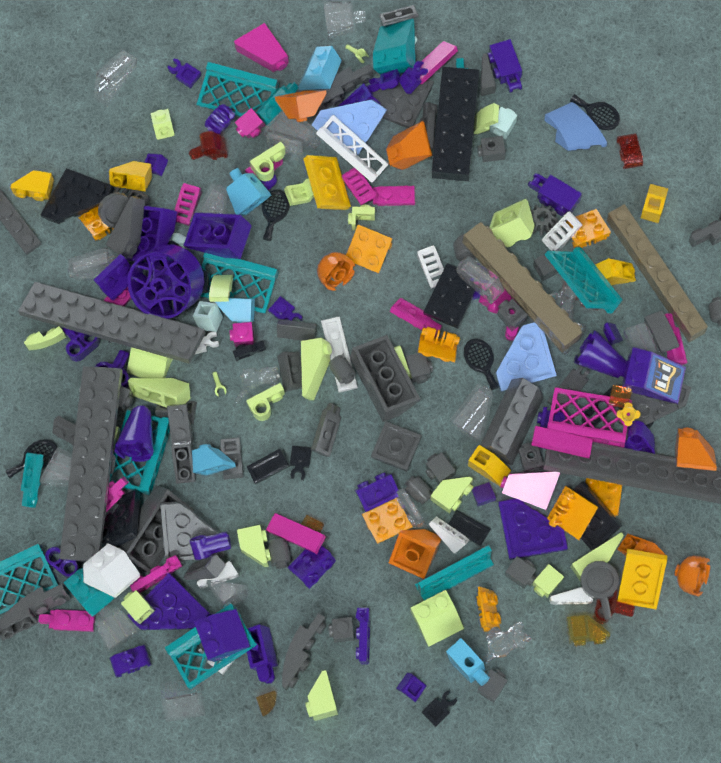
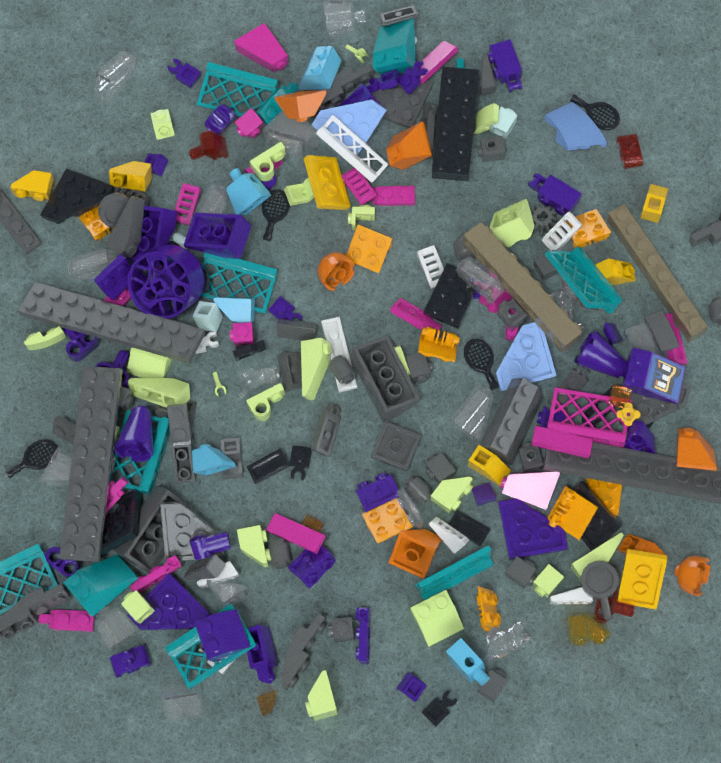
(31, 479): teal hinge -> none
(110, 571): white slope -> none
(220, 288): yellowish green slope -> none

